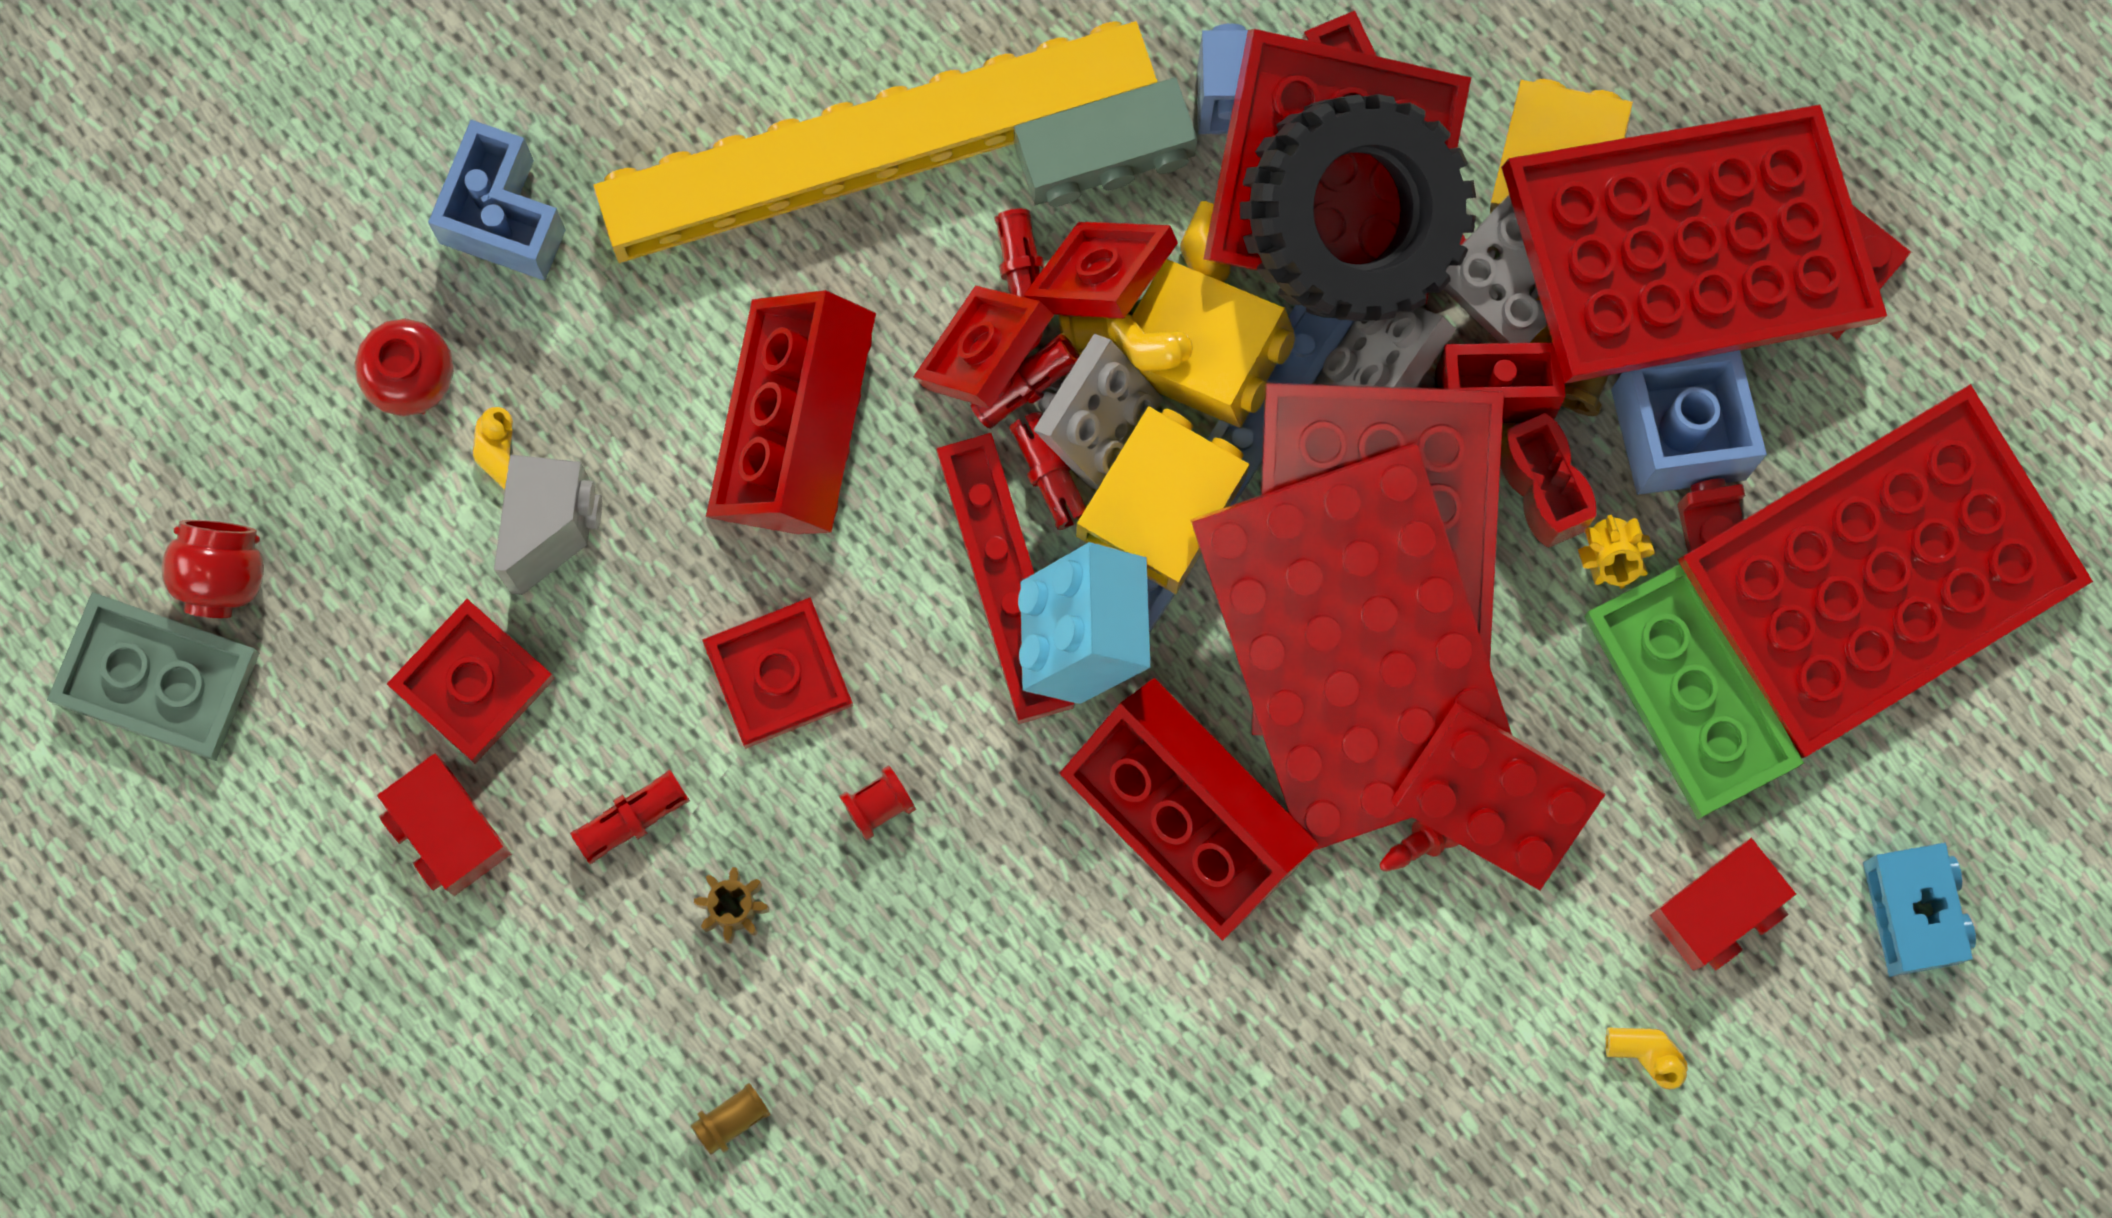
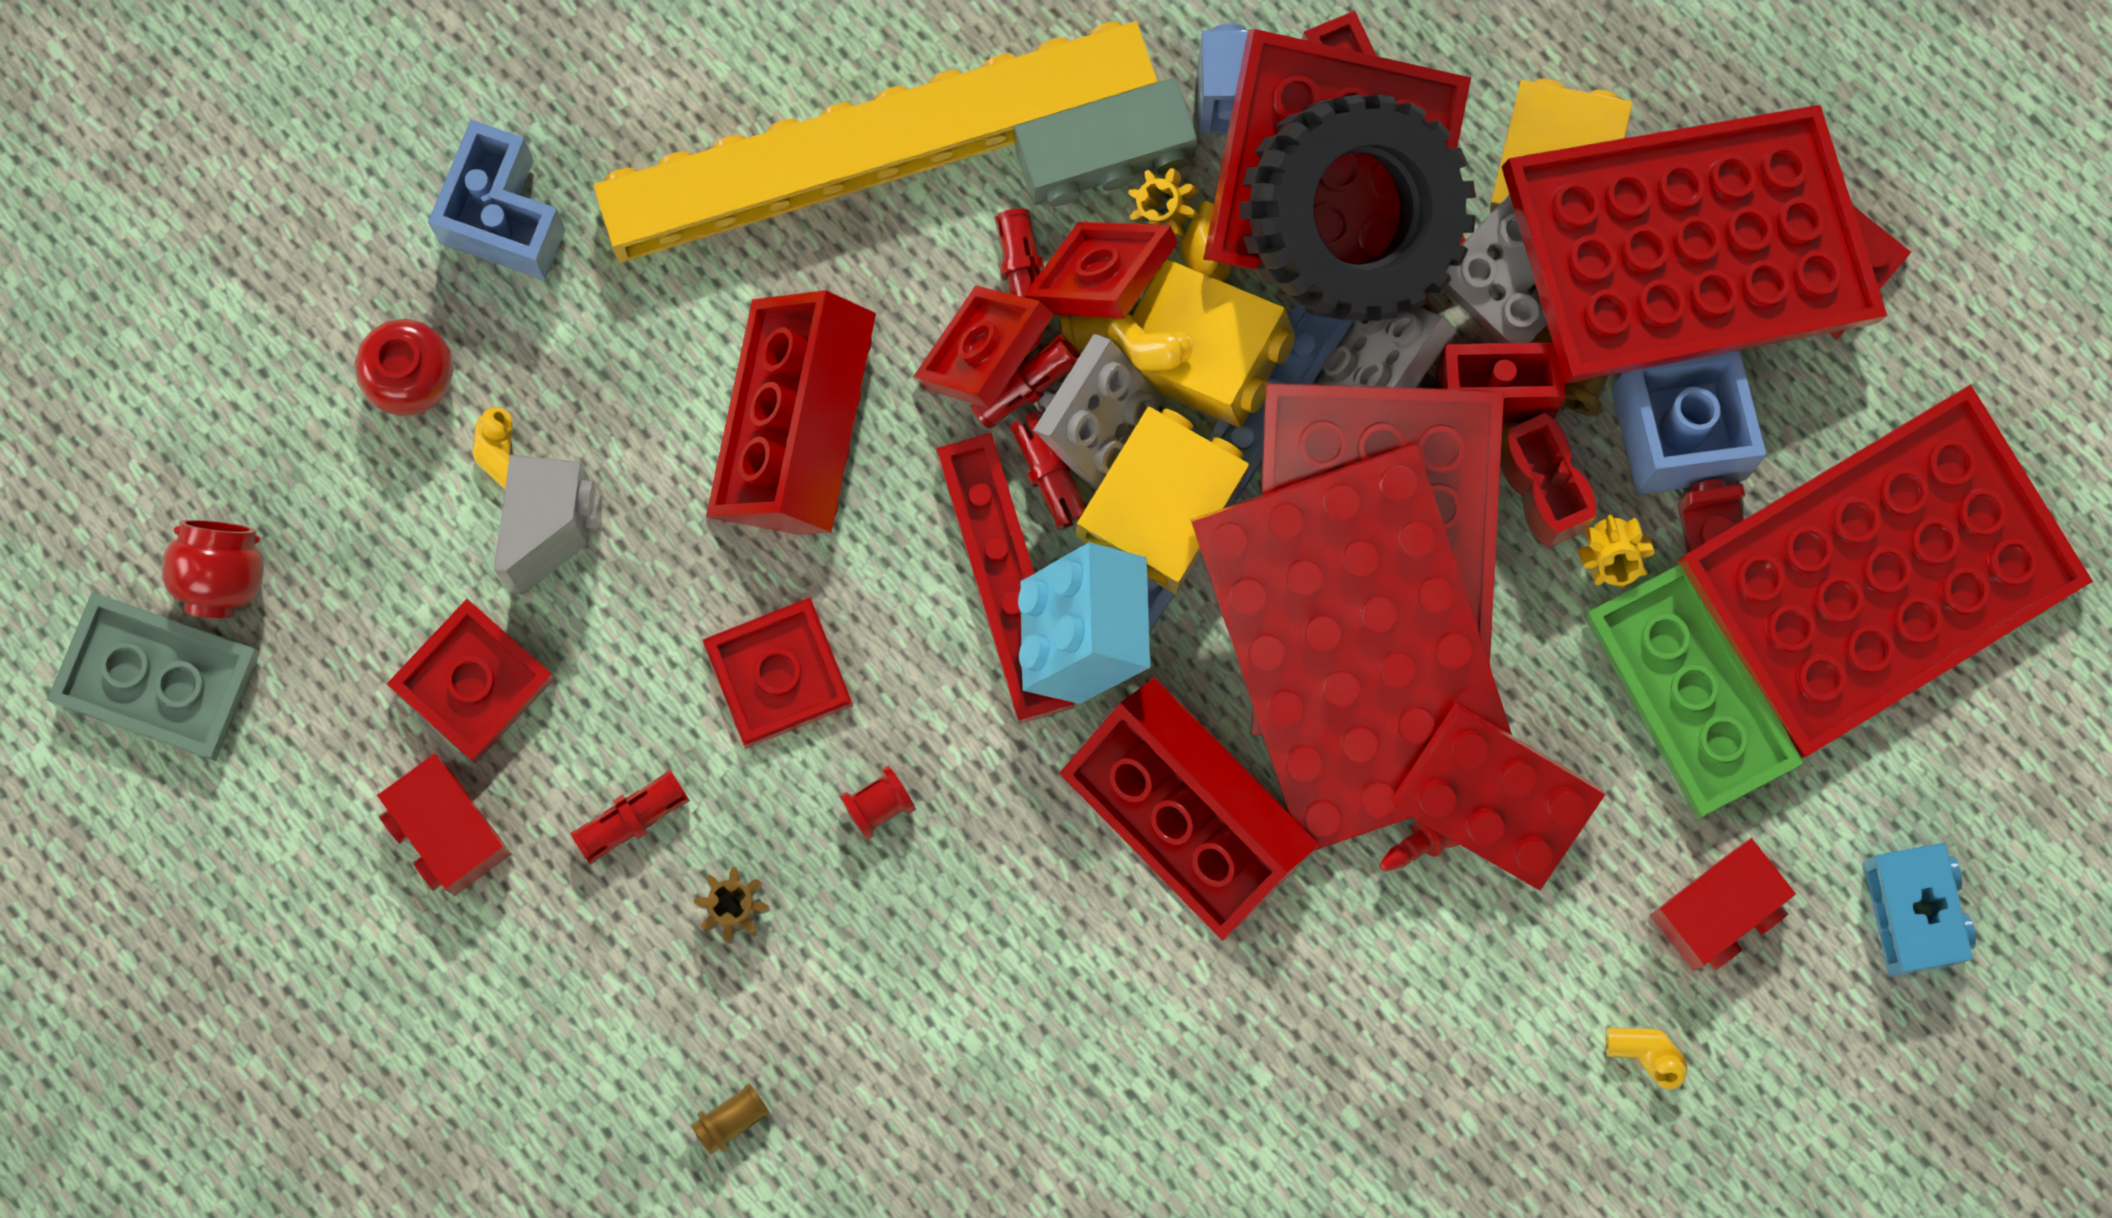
(1149, 200): none -> yellow gear

